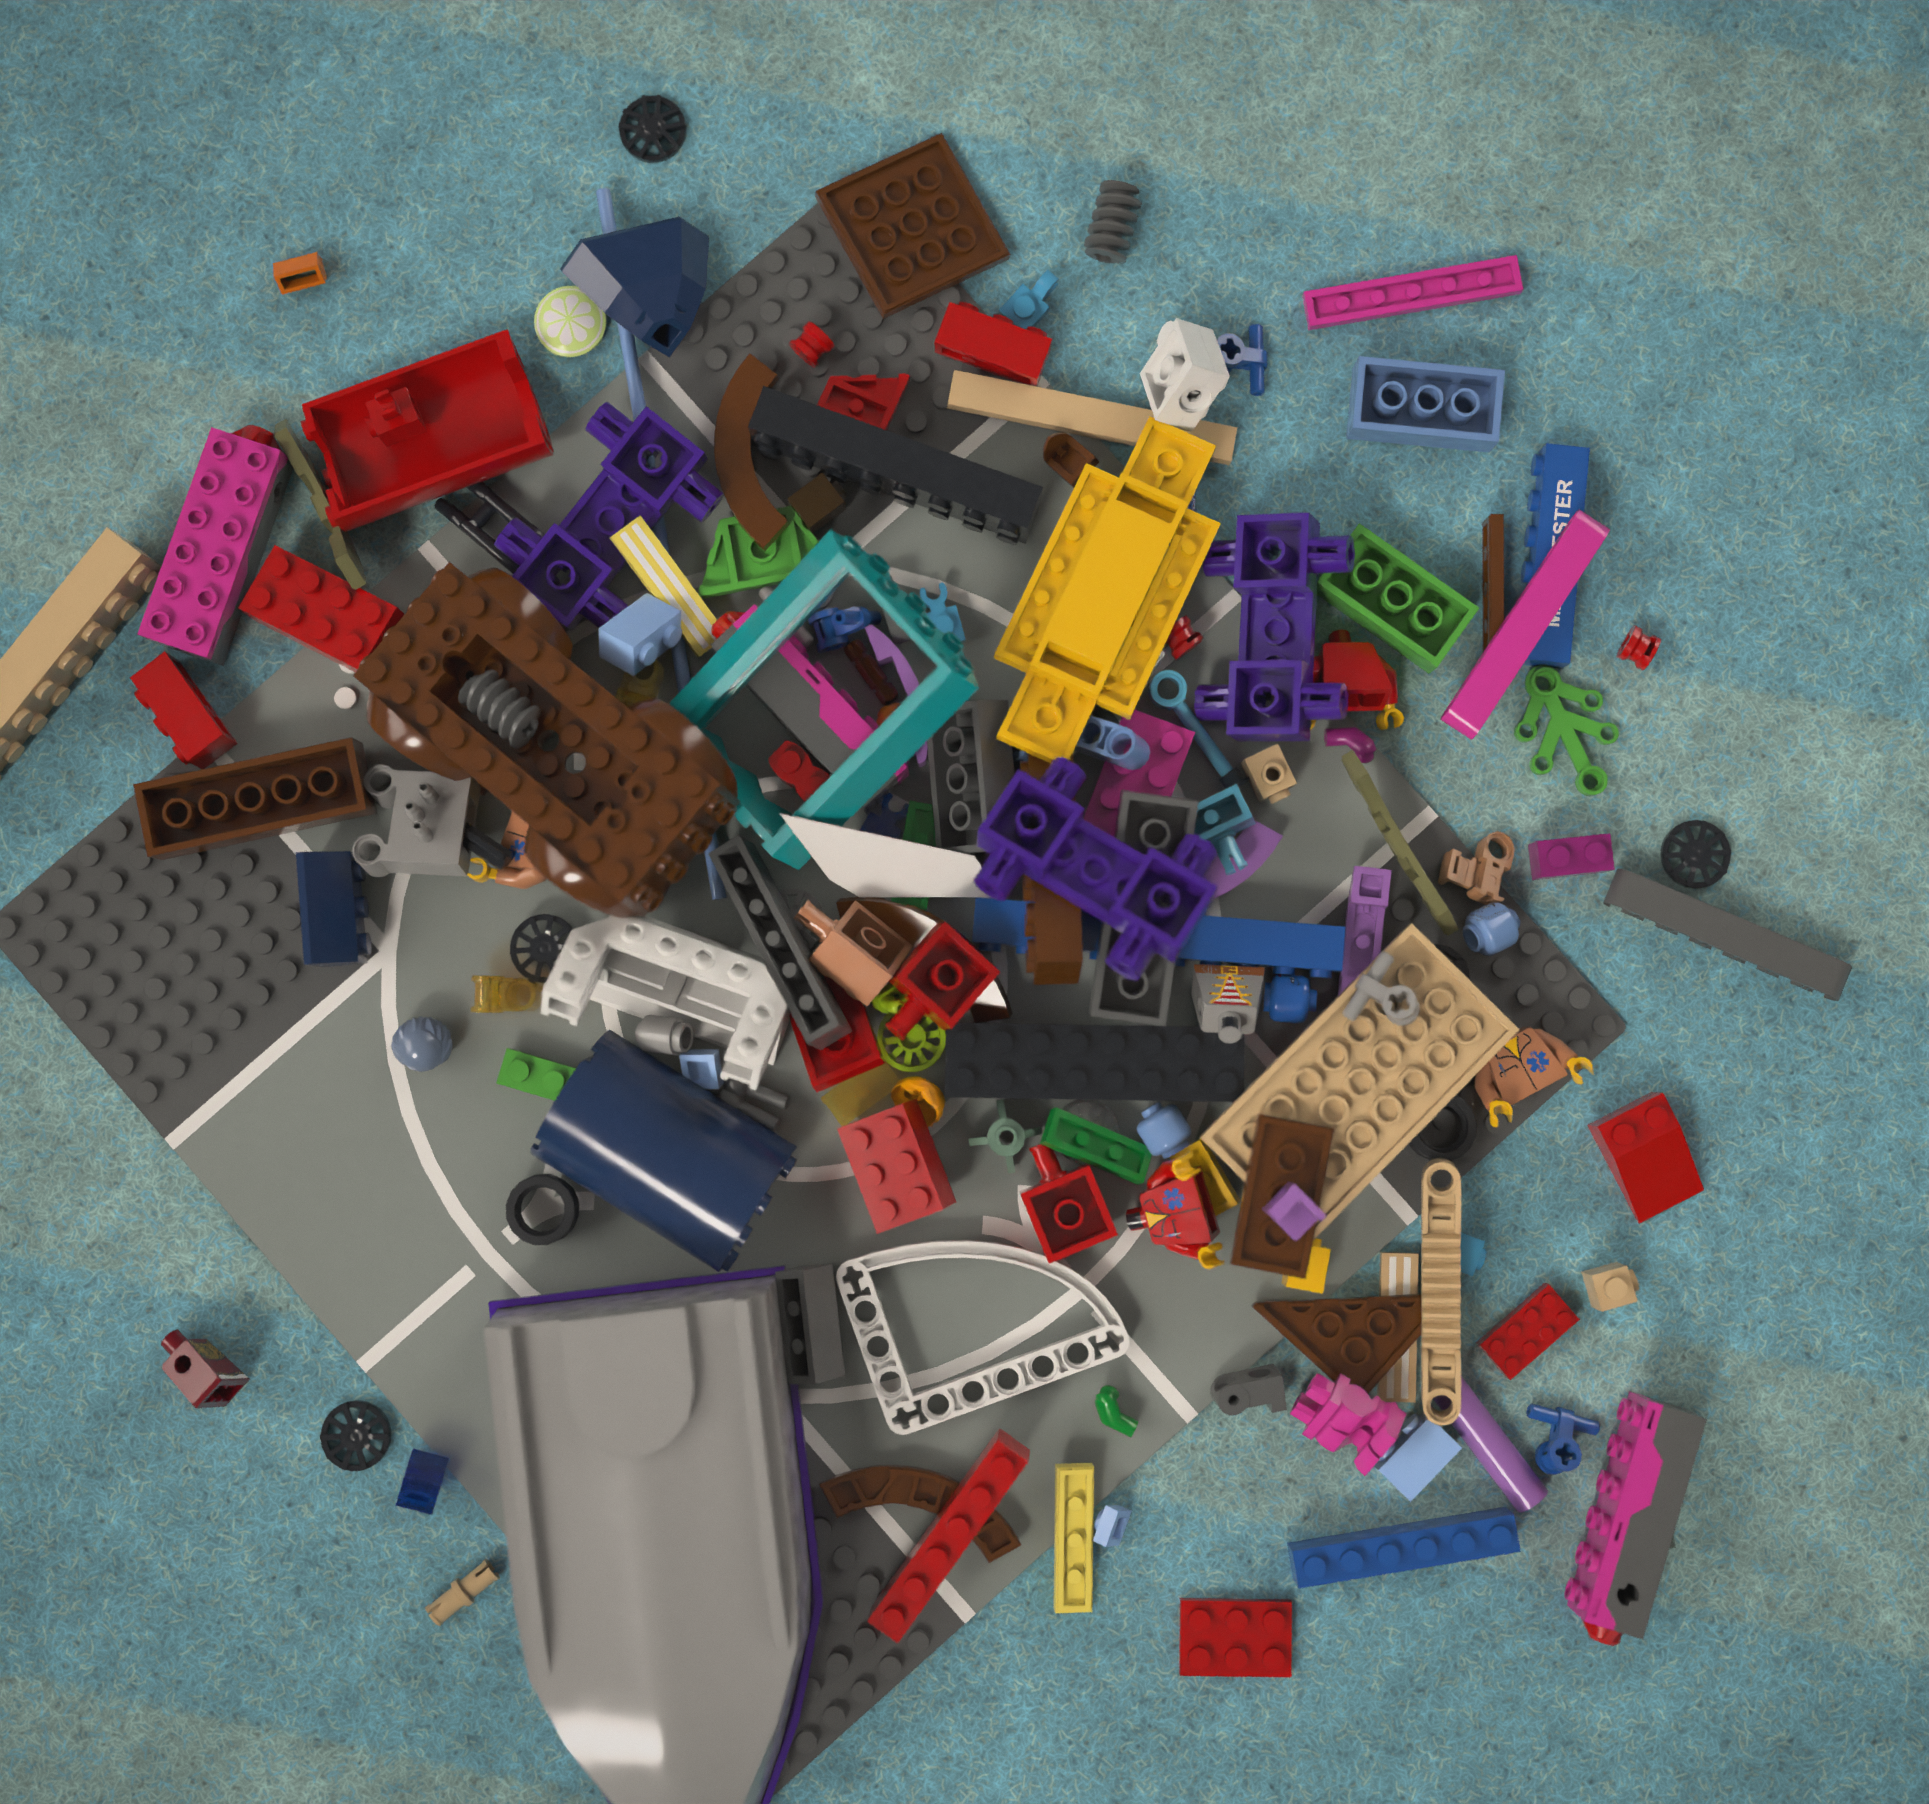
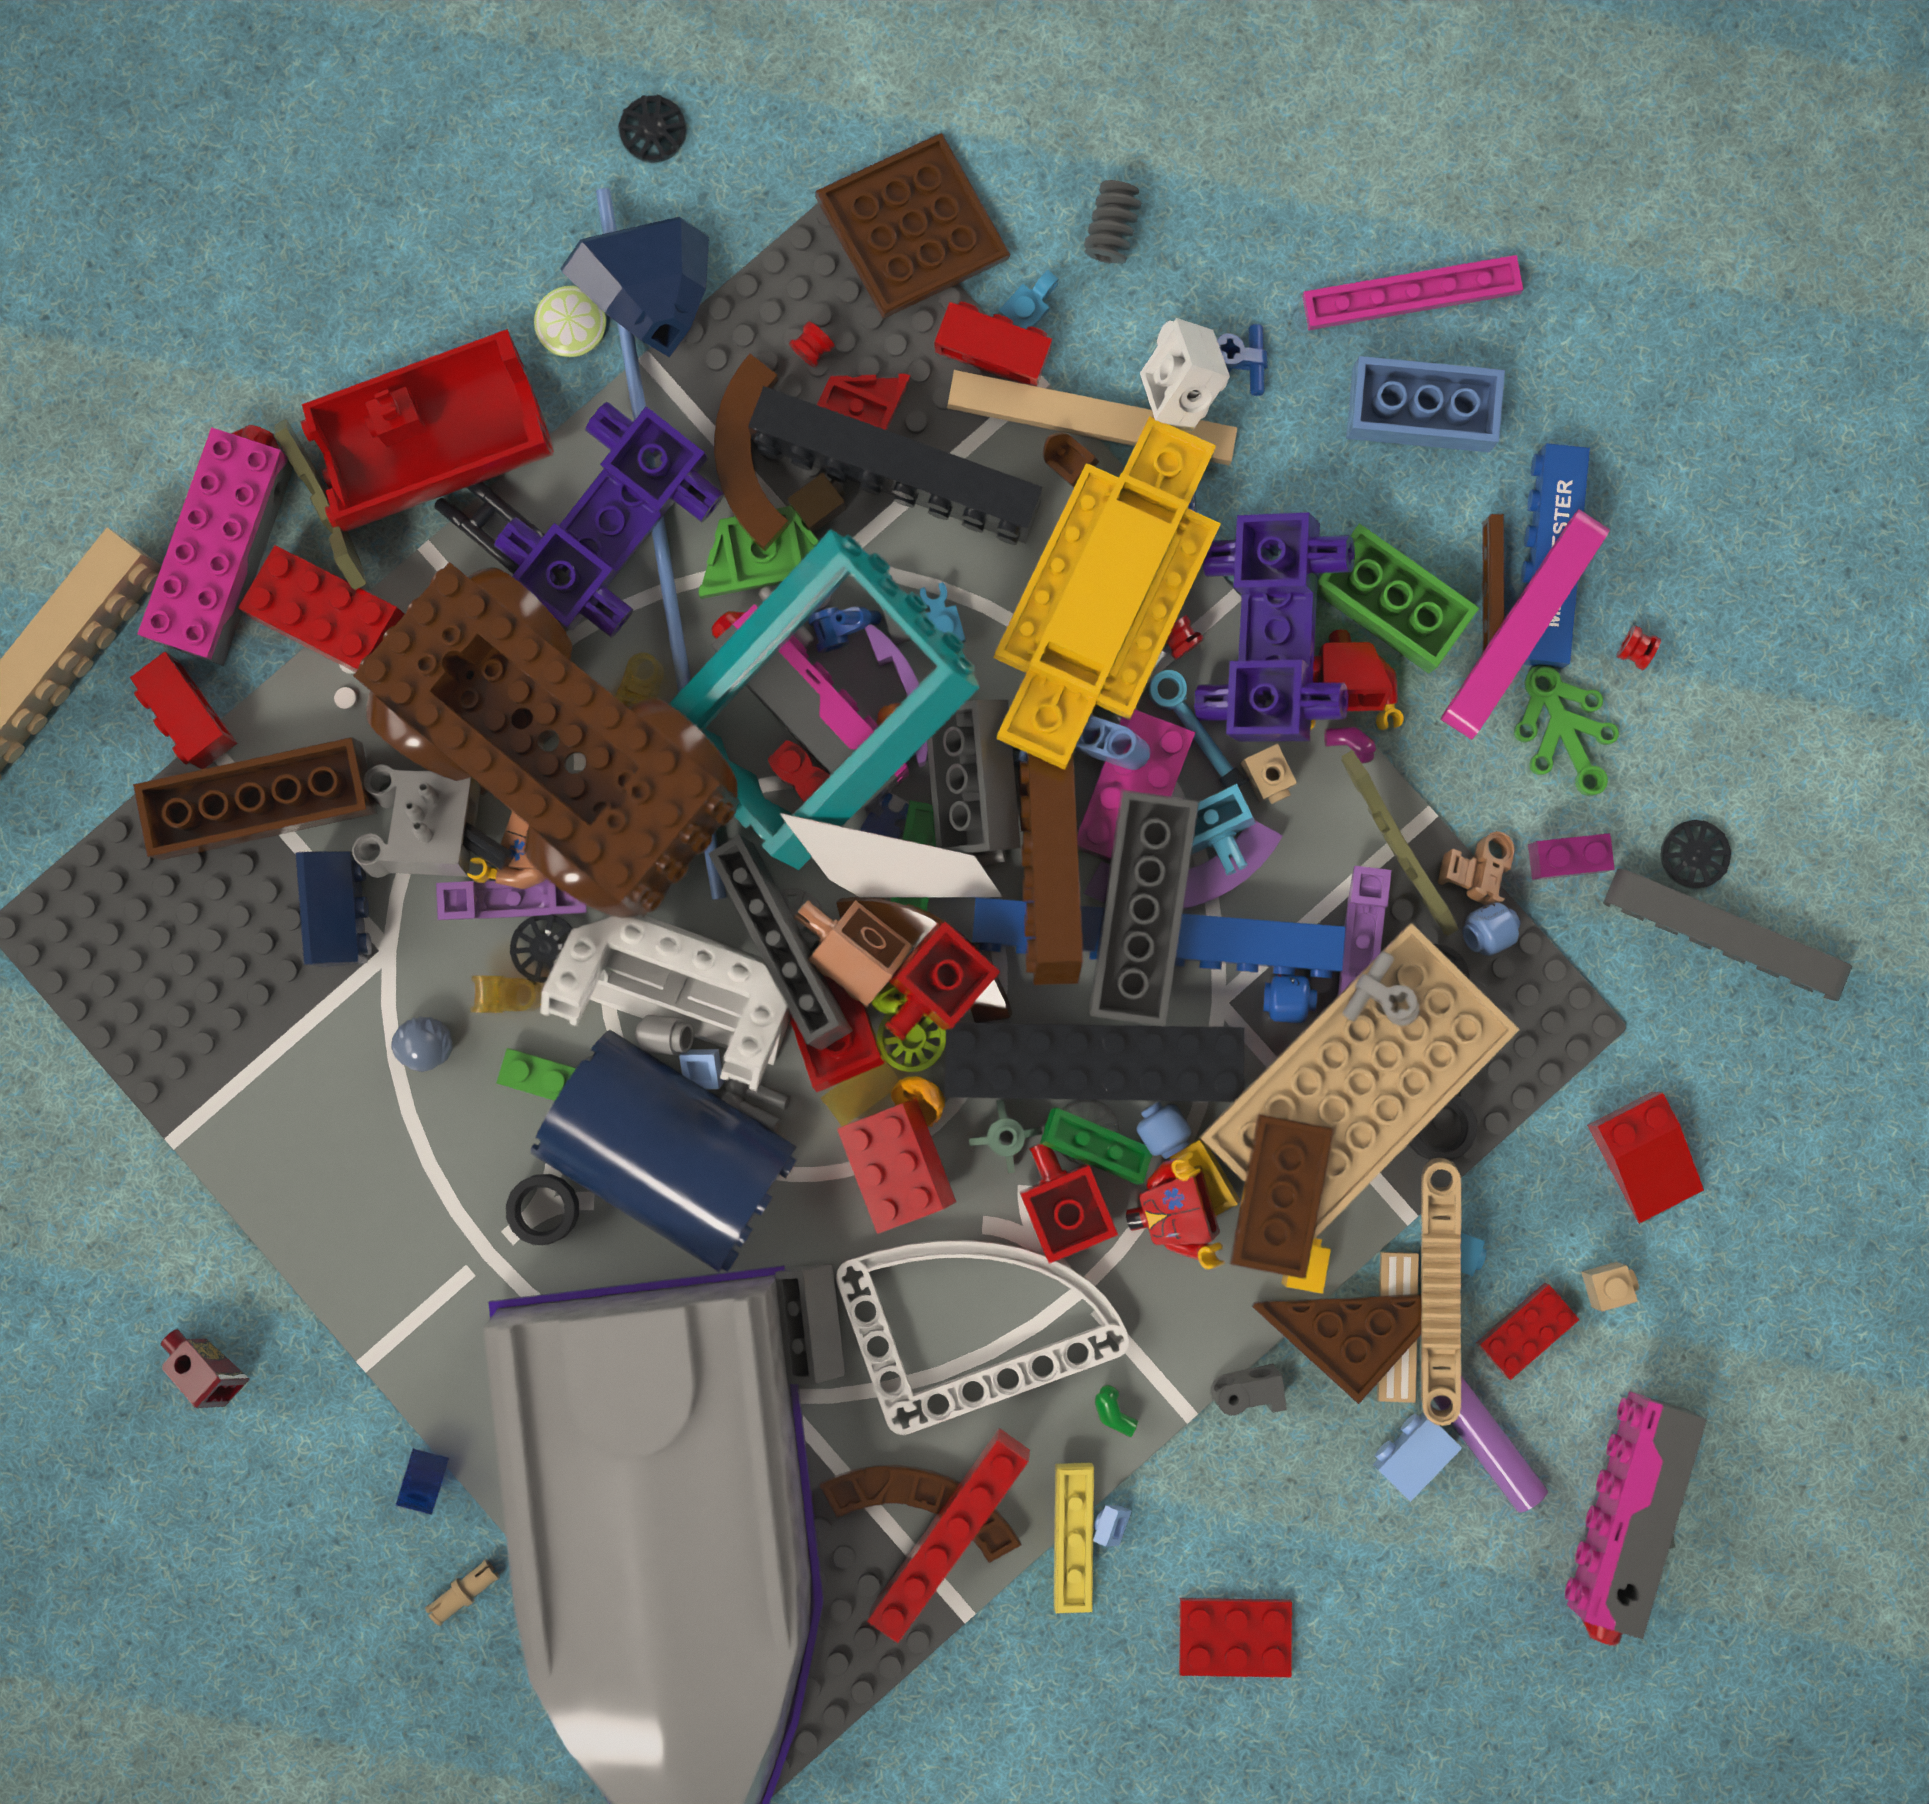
(296, 266): orange piece -> none
(355, 1435): black wheel -> none
(495, 900): none -> medium lavender slope
(501, 707): dark grey piece -> none
(640, 634): light blue brick -> none
(666, 582): light yellow tile -> none
(871, 672): reddish brown axle -> none
(1095, 867): dark purple piece -> none
(1227, 999): light grey torso -> none
(1293, 1211): medium lavender panel -> none
(1345, 1415): dark pink hips -> none
(1403, 1547): blue brick -> none
(1524, 1067): nougat torso -> none
(1560, 1443): blue piece -> none

